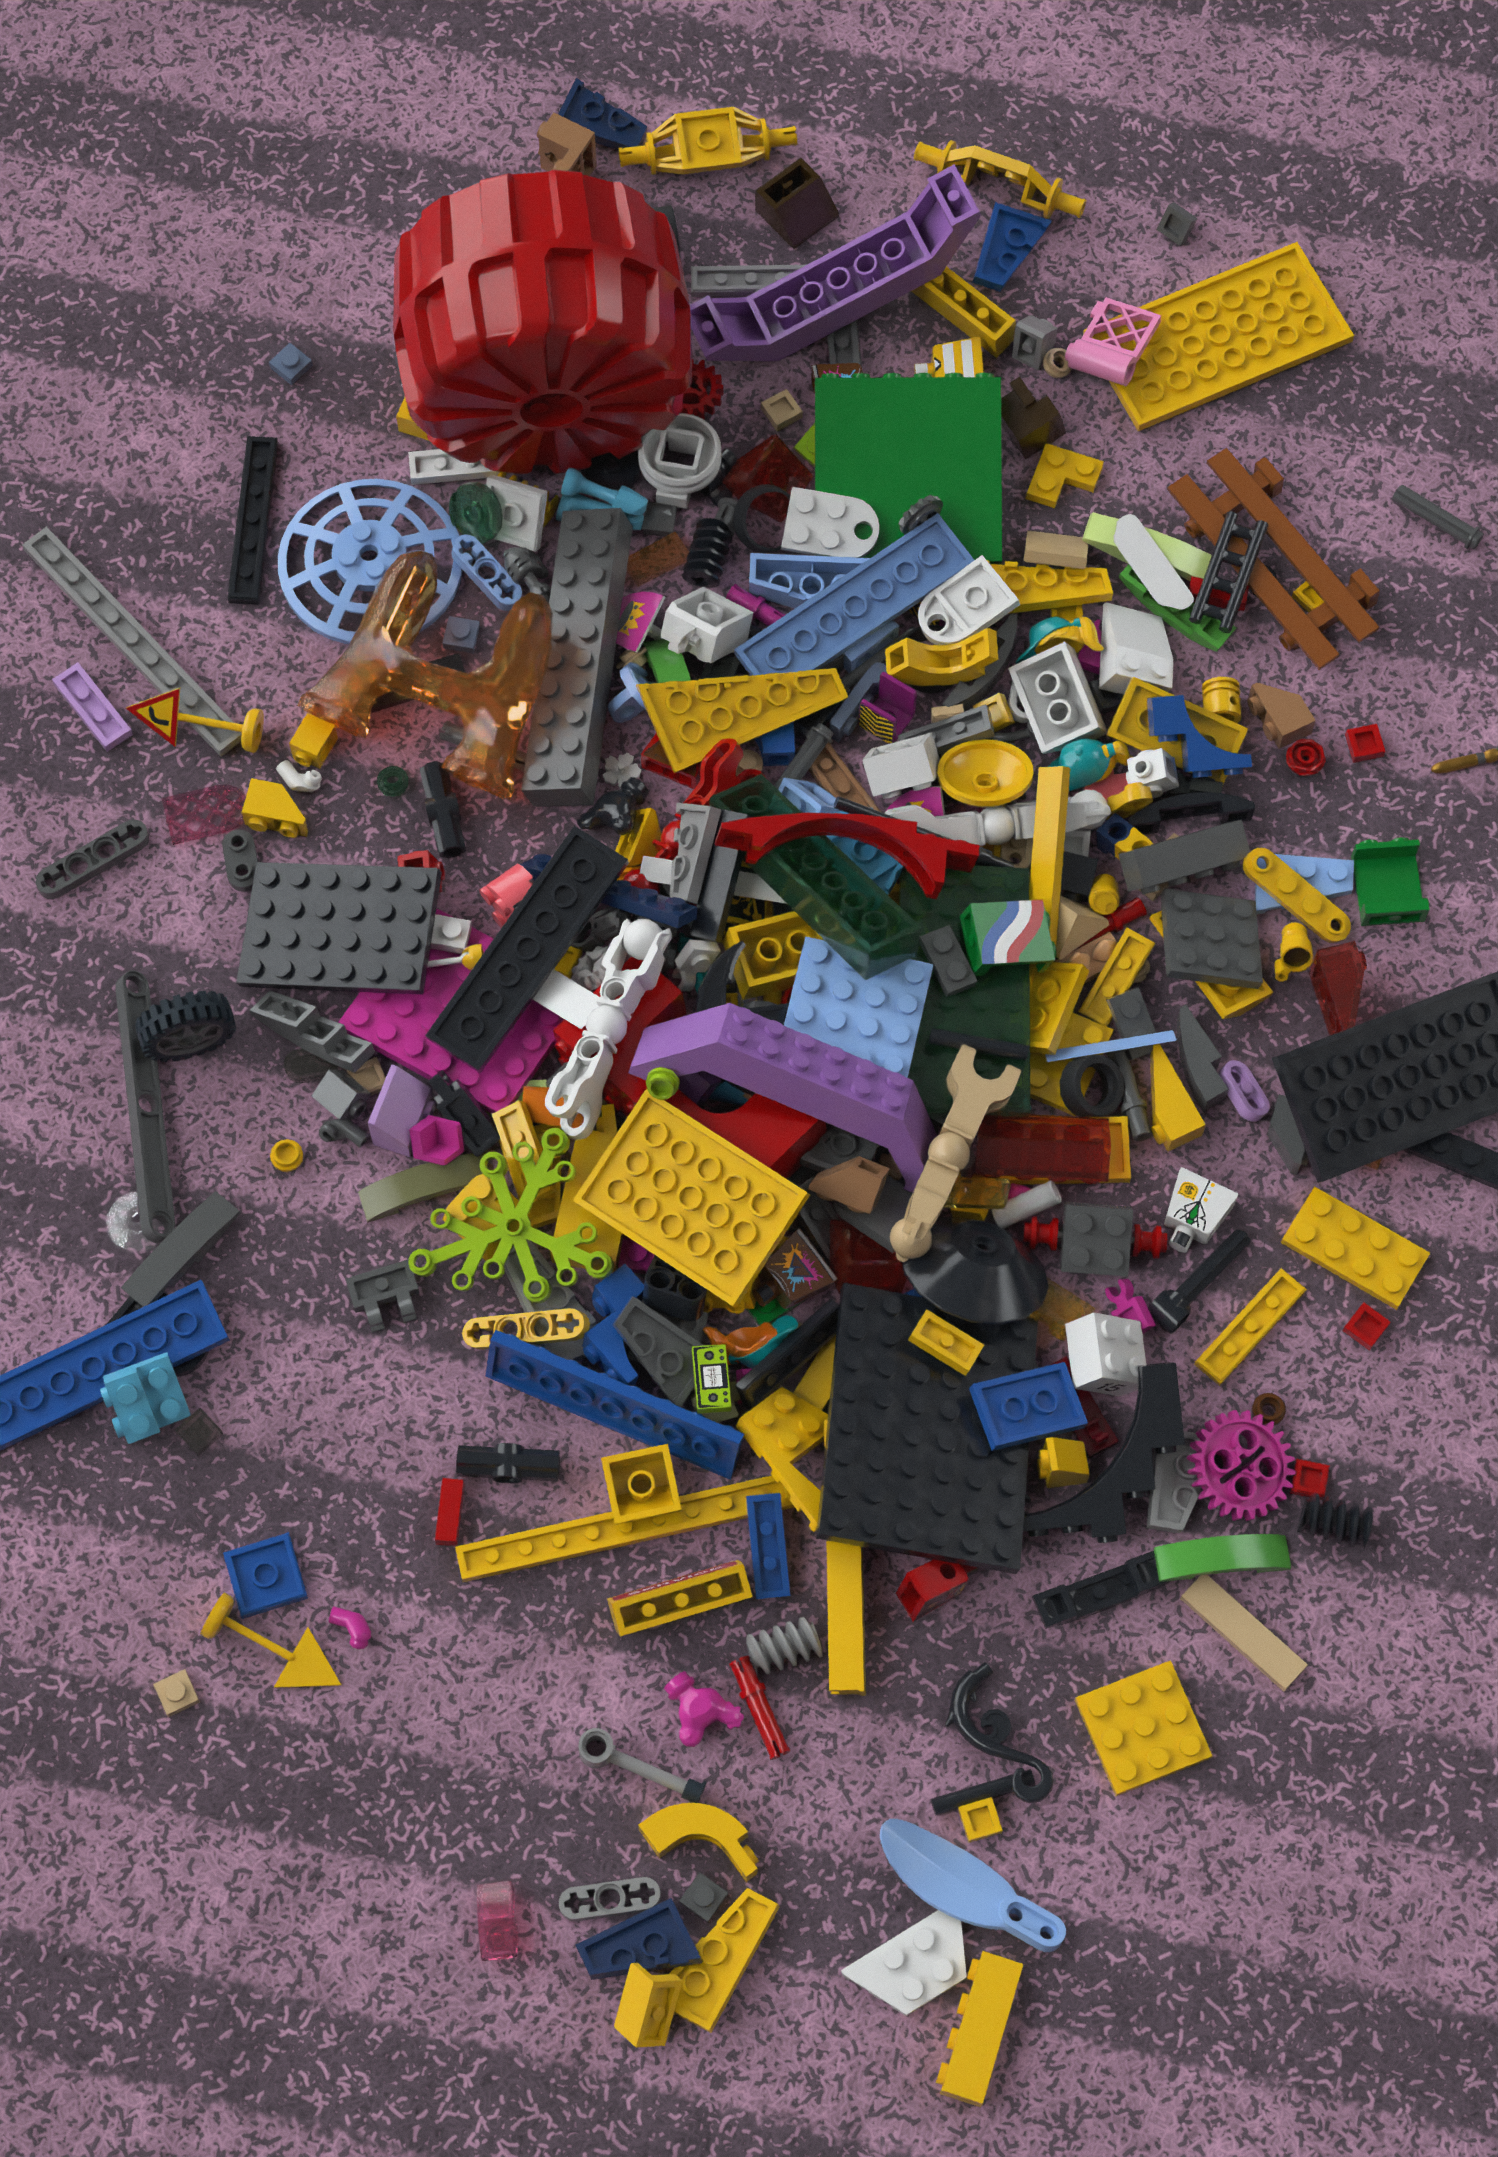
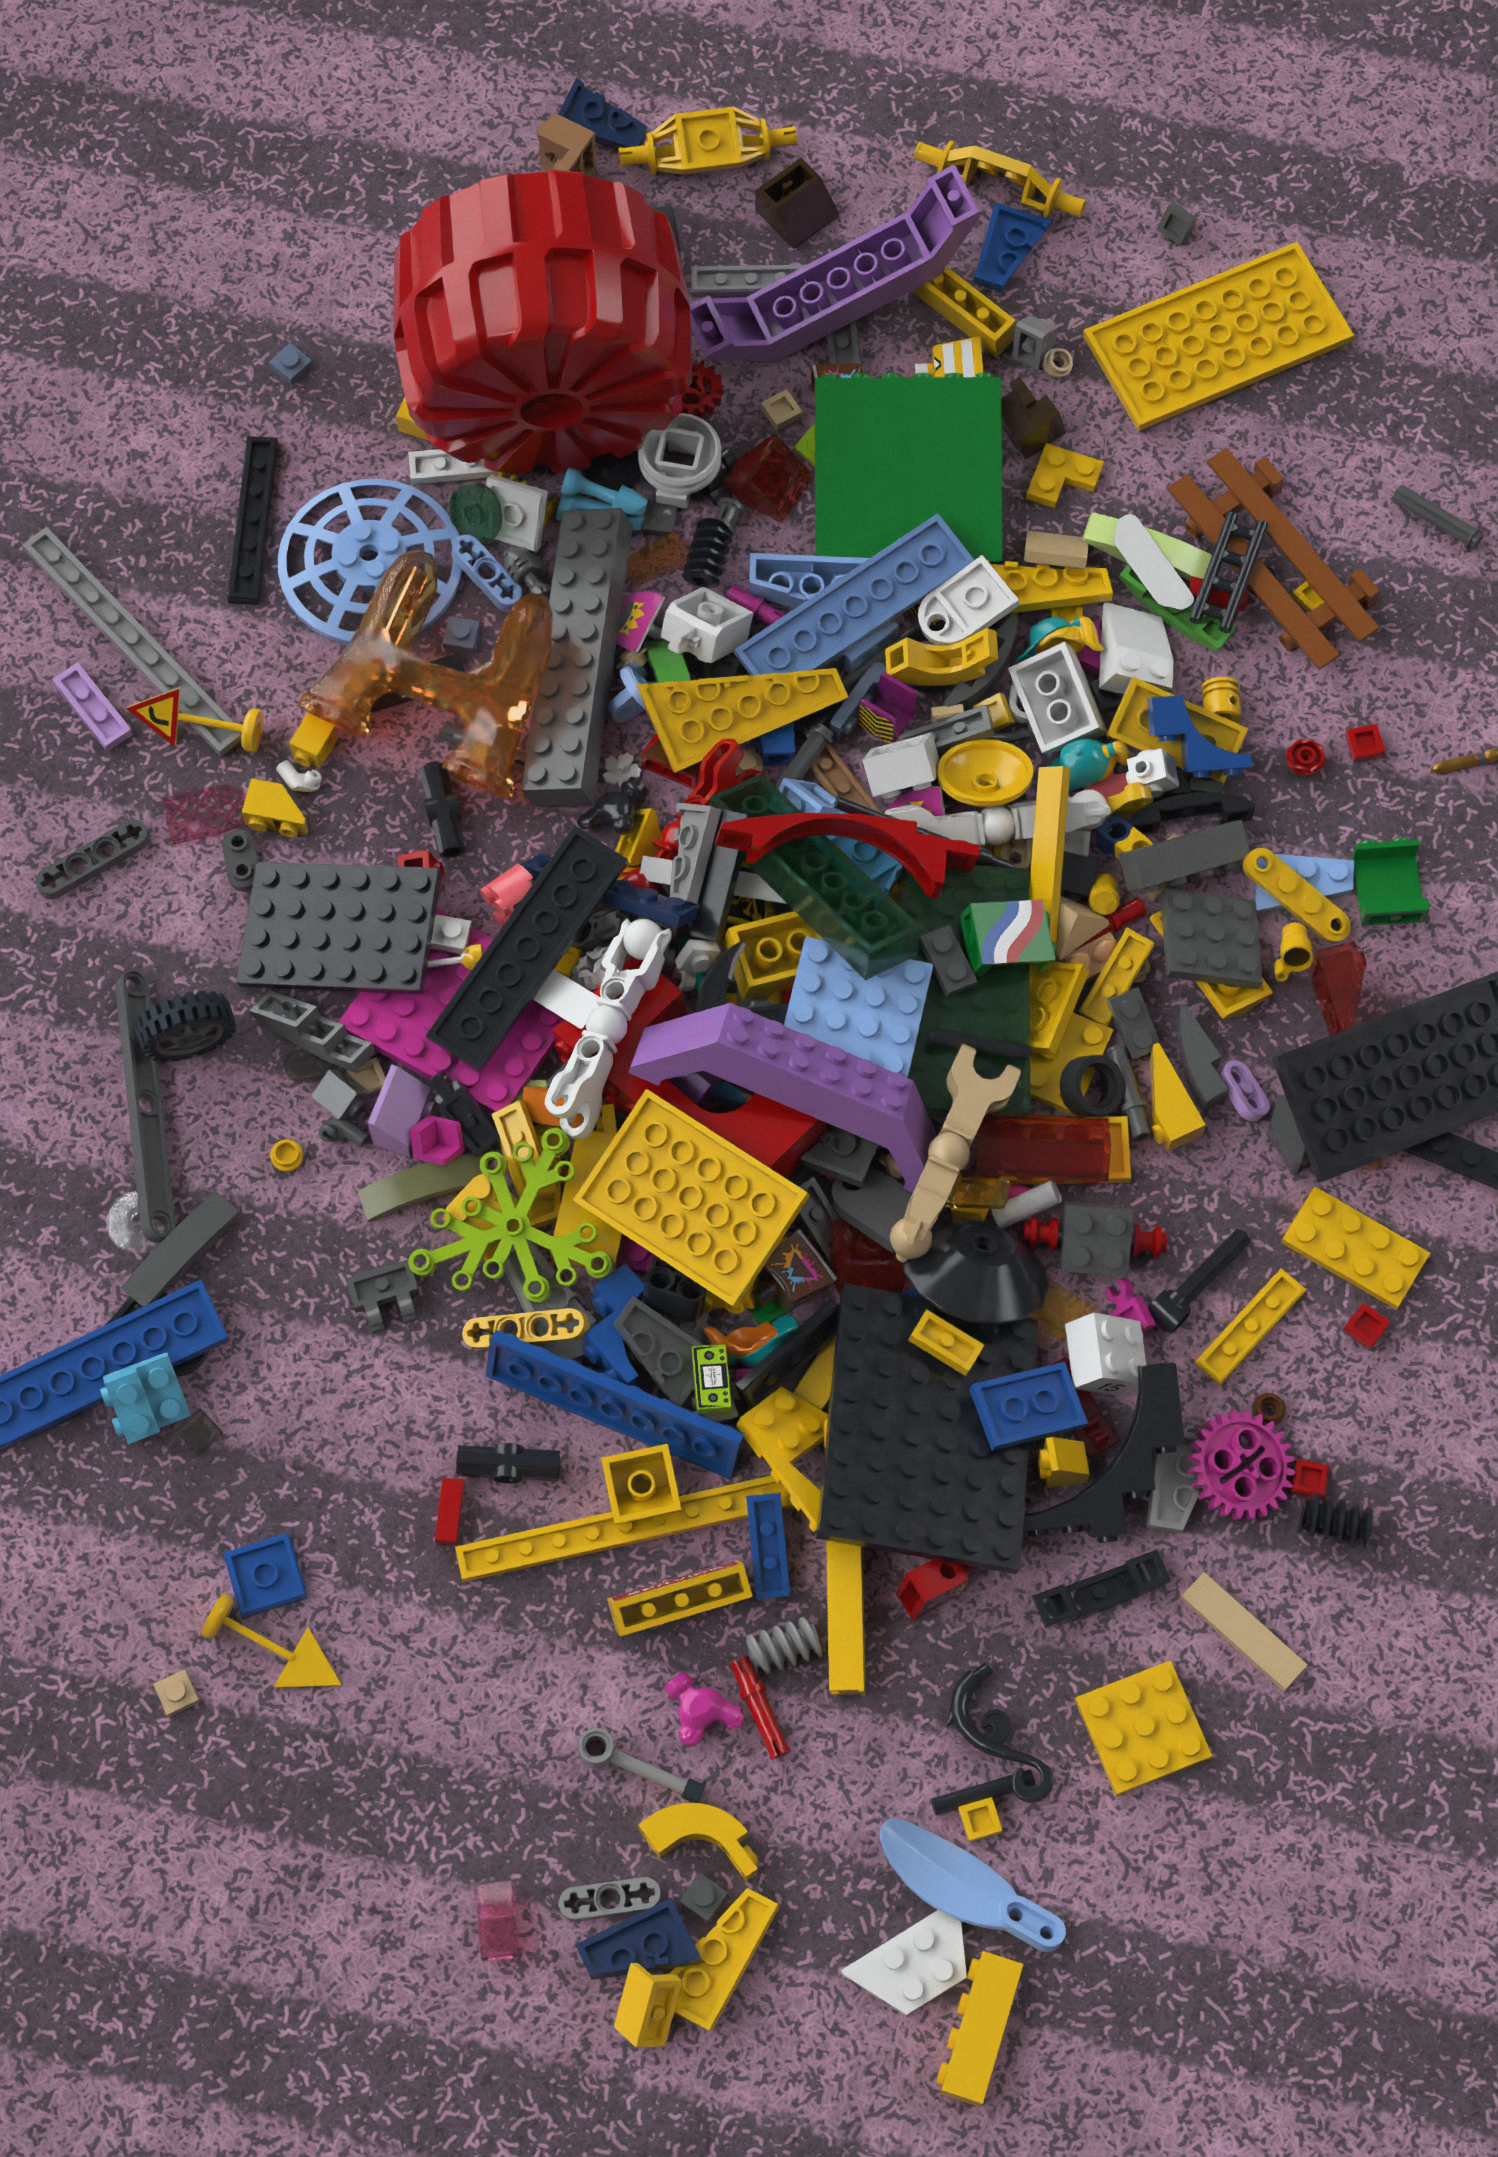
(355, 1624): dark pink arm -> none
(396, 788): clear green plate -> none
(662, 1083): lime plate -> none
(740, 512): black tyre -> none
(826, 524): white plate -> none
(853, 1183): medium nougat slope -> none
(920, 512): dark grey gear -> none
(1106, 357): bright pink piece -> none
(1112, 1045): light blue sticker -> none
(1196, 1209): white torso -> none
(1222, 1555): bright green slope -> none
(1282, 713): medium nougat slope -> none

